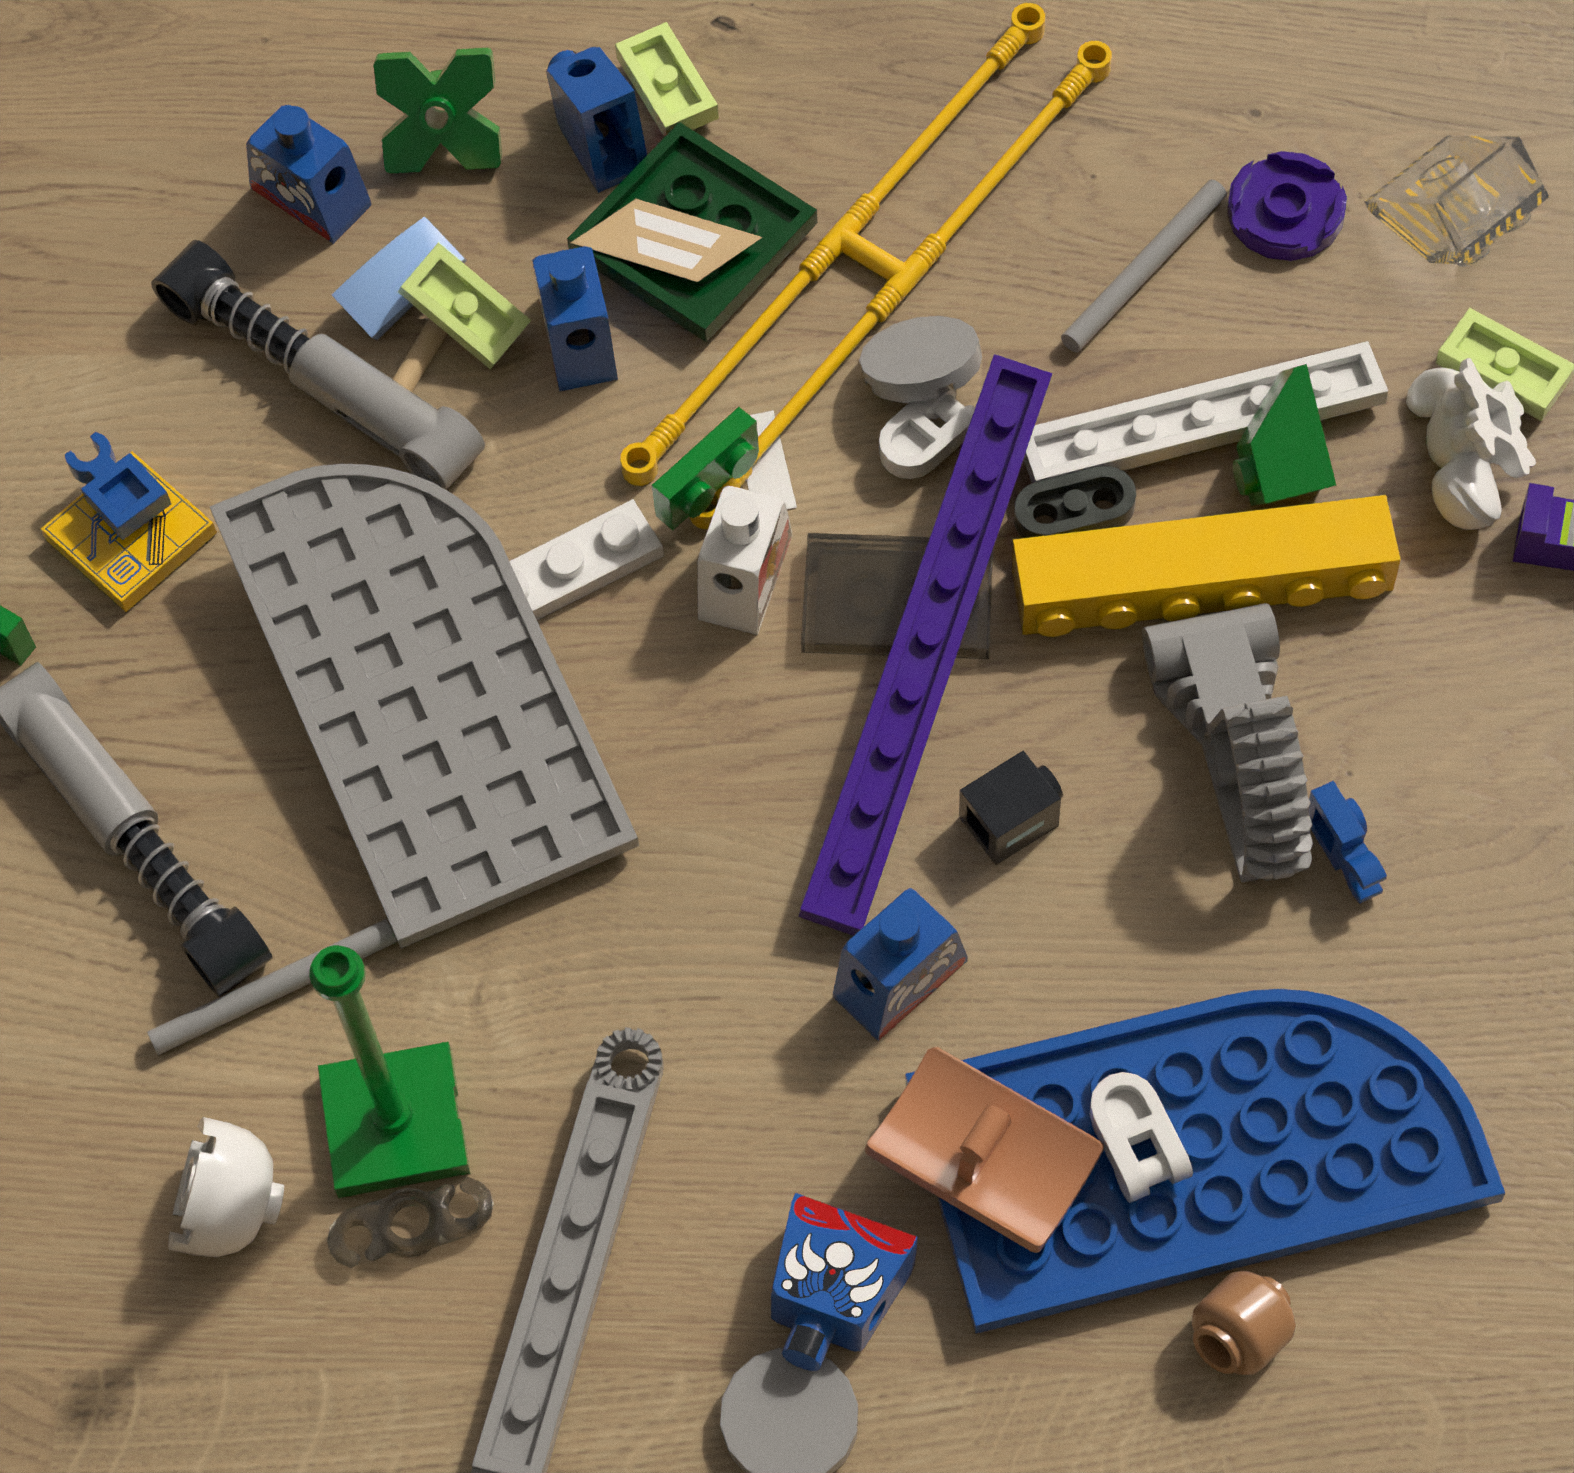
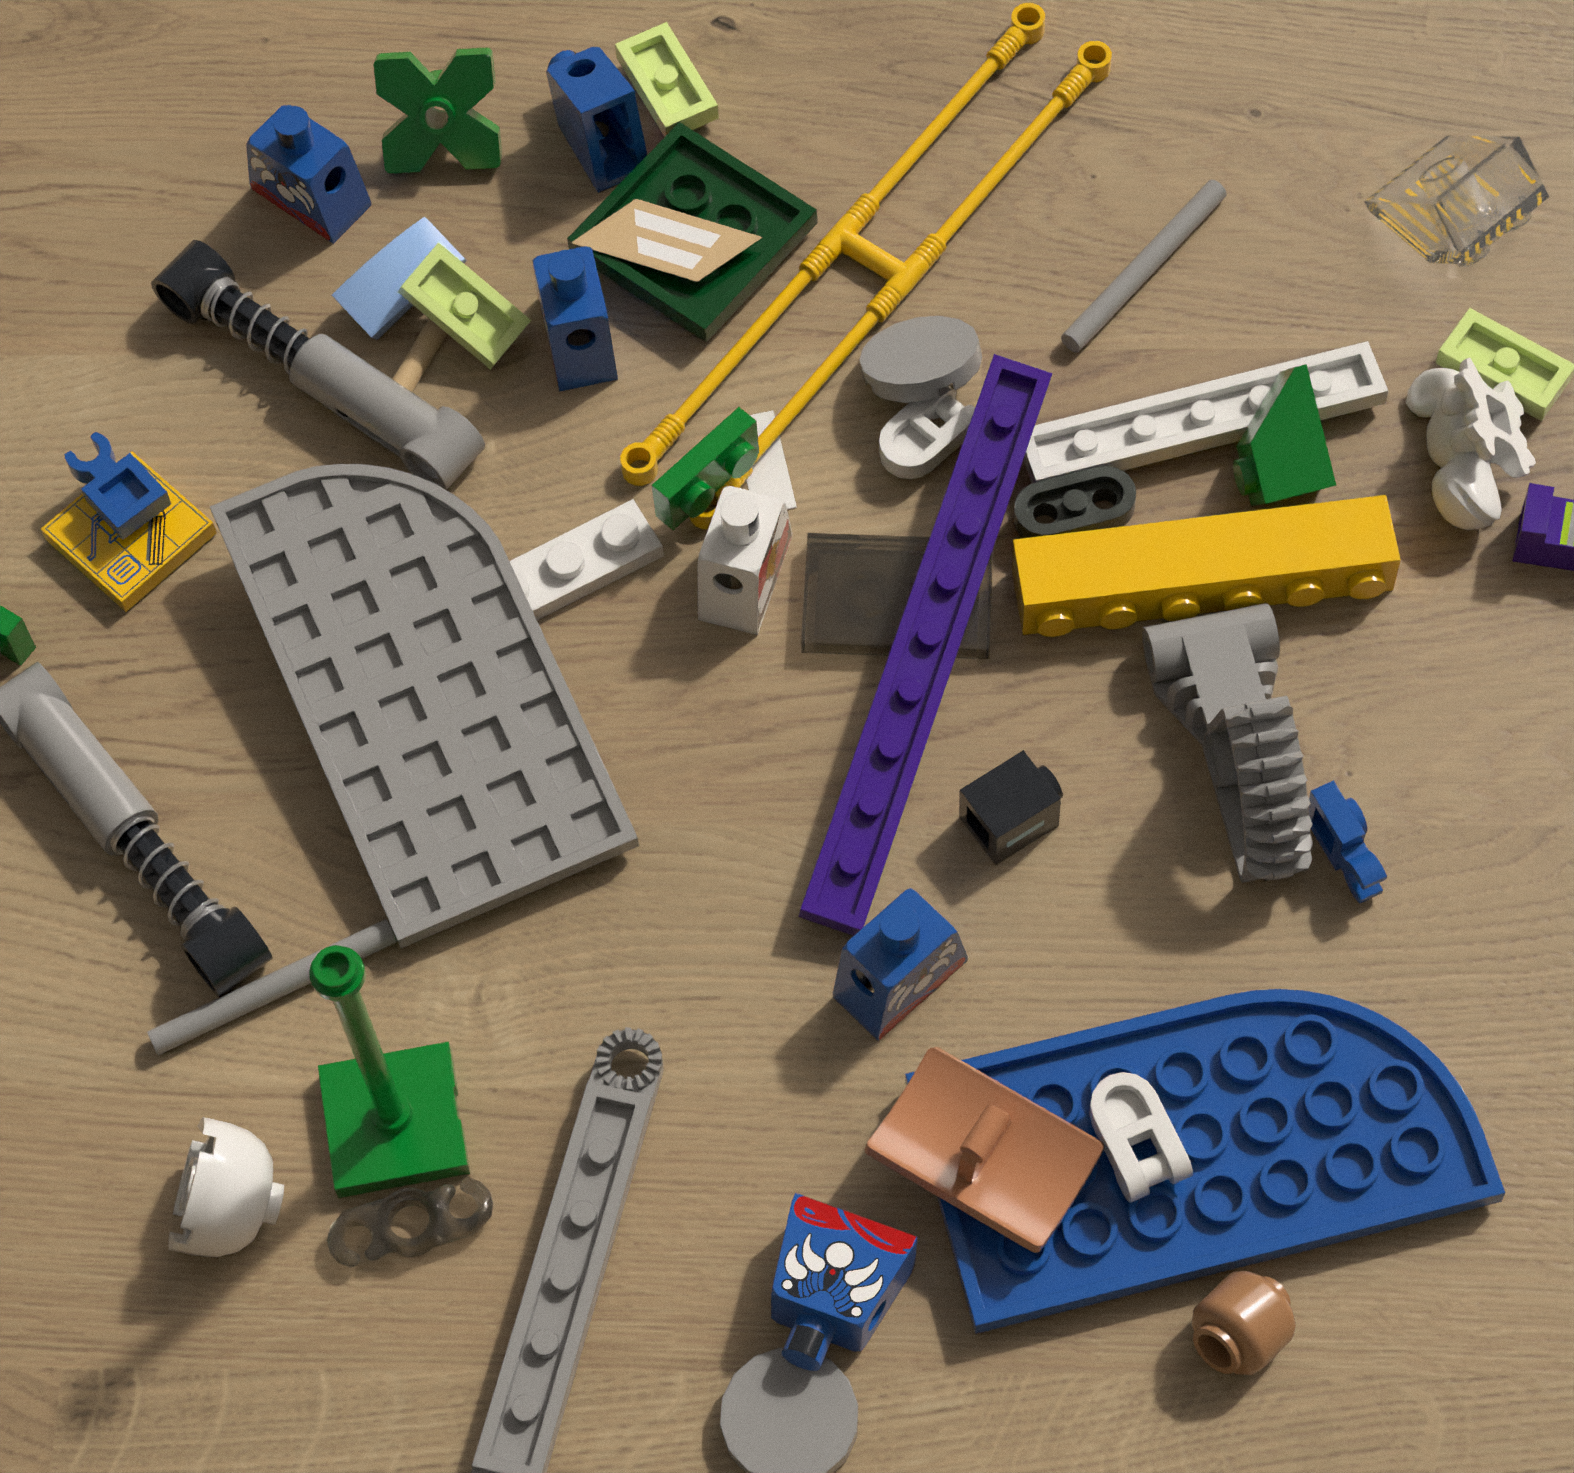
(1286, 206): dark purple tile -> none

